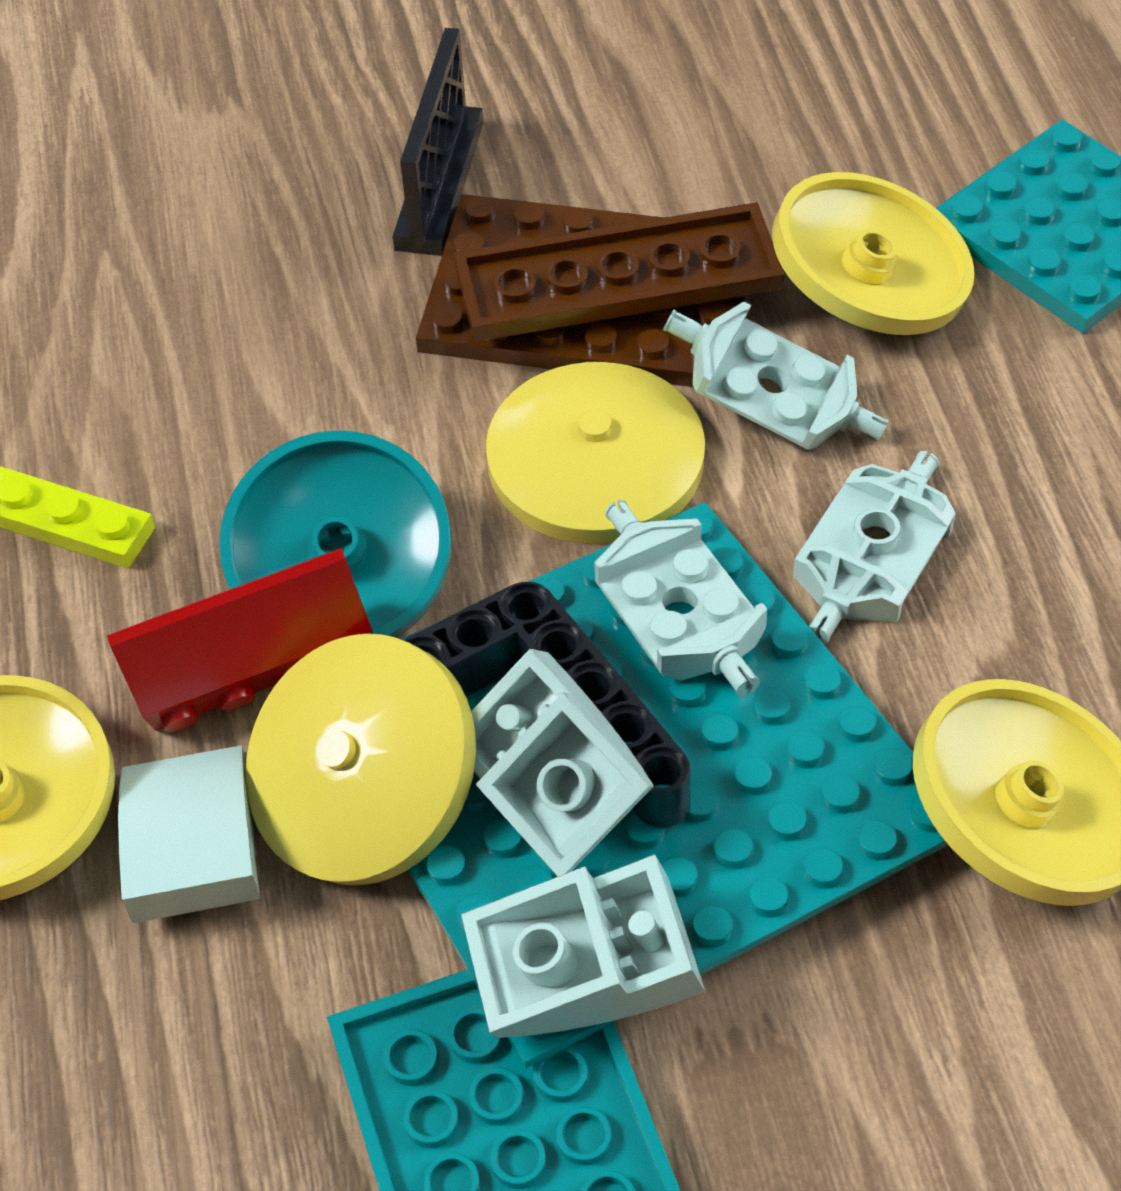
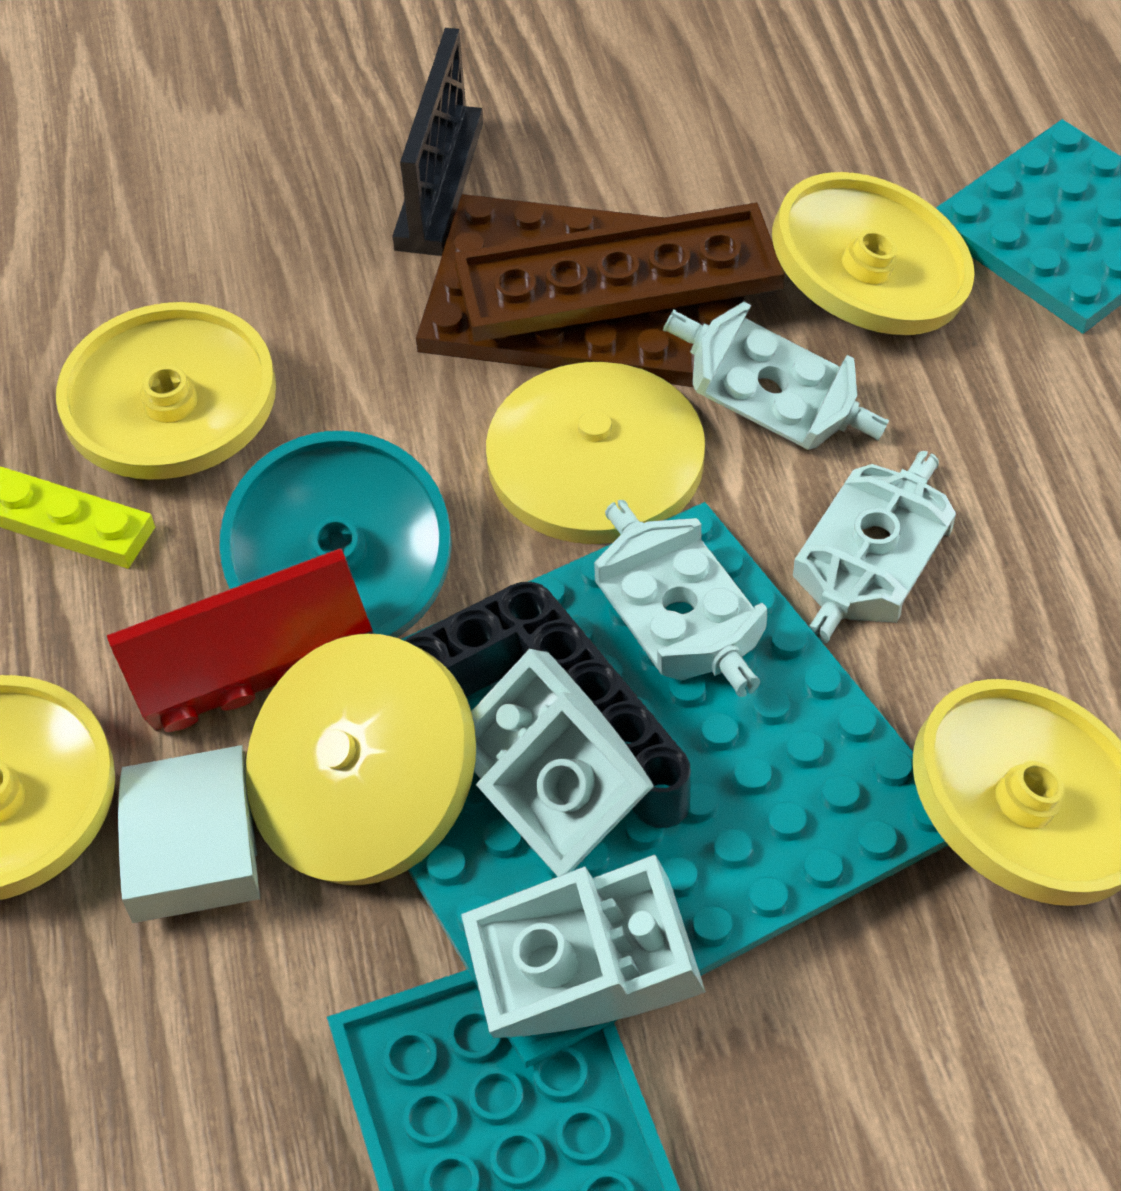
(166, 390): none -> light yellow dish

